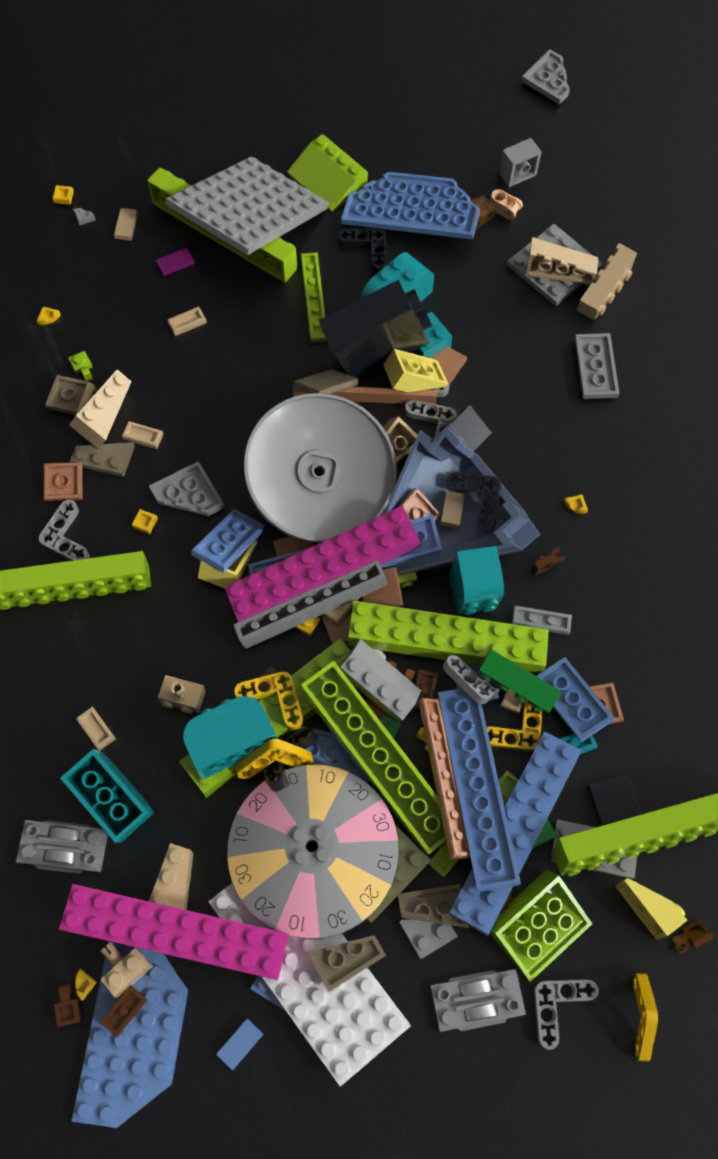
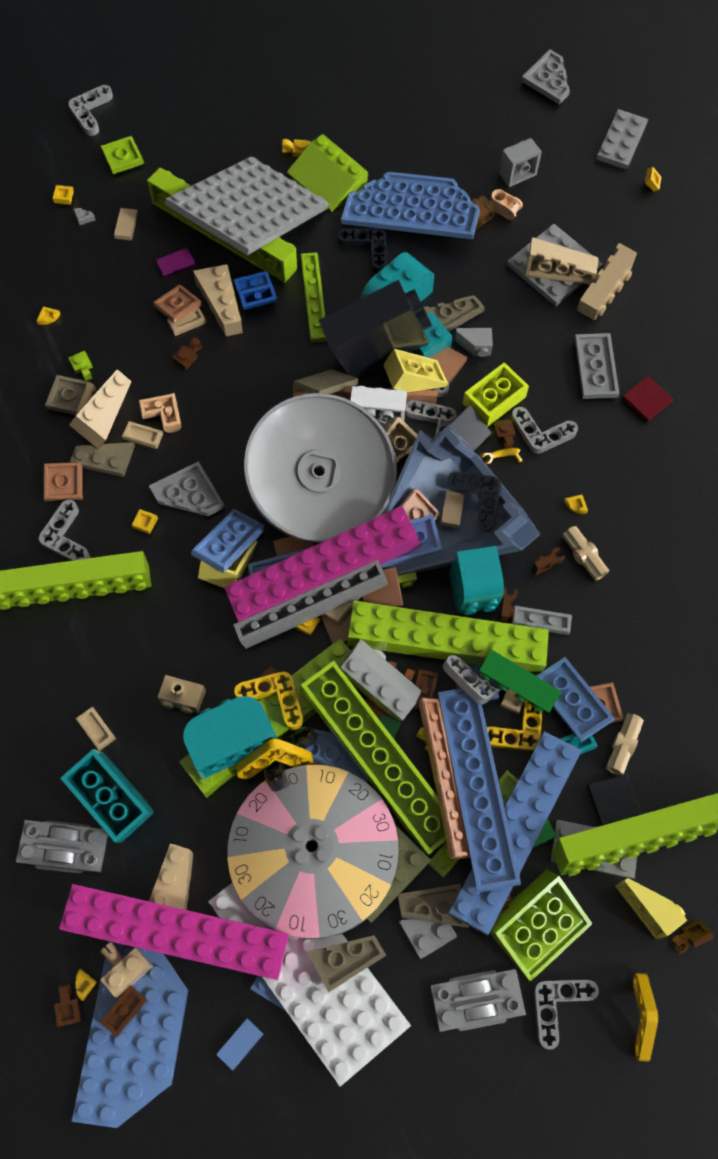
(83, 109): none -> light grey beam
(122, 154): none -> lime plate
(166, 408): none -> light nougat brick
(177, 303): none -> nougat tile
(186, 356): none -> reddish brown plate
(220, 296): none -> tan wedge
(255, 290): none -> blue brick
(296, 148): none -> yellow plate
(380, 402): none -> white brick
(457, 312): none -> dark tan wing
(475, 340): none -> light grey slope
(496, 394): none -> neon yellow brick
(501, 453): none -> yellow piece
(504, 431): none -> reddish brown plate
(506, 608): none -> reddish brown plate
(537, 435): none -> light grey beam
(585, 553): none -> tan piece
(622, 139): none -> light grey plate
(624, 744): none -> tan piece
(647, 399): none -> dark red tile
(653, 179): none -> yellow plate

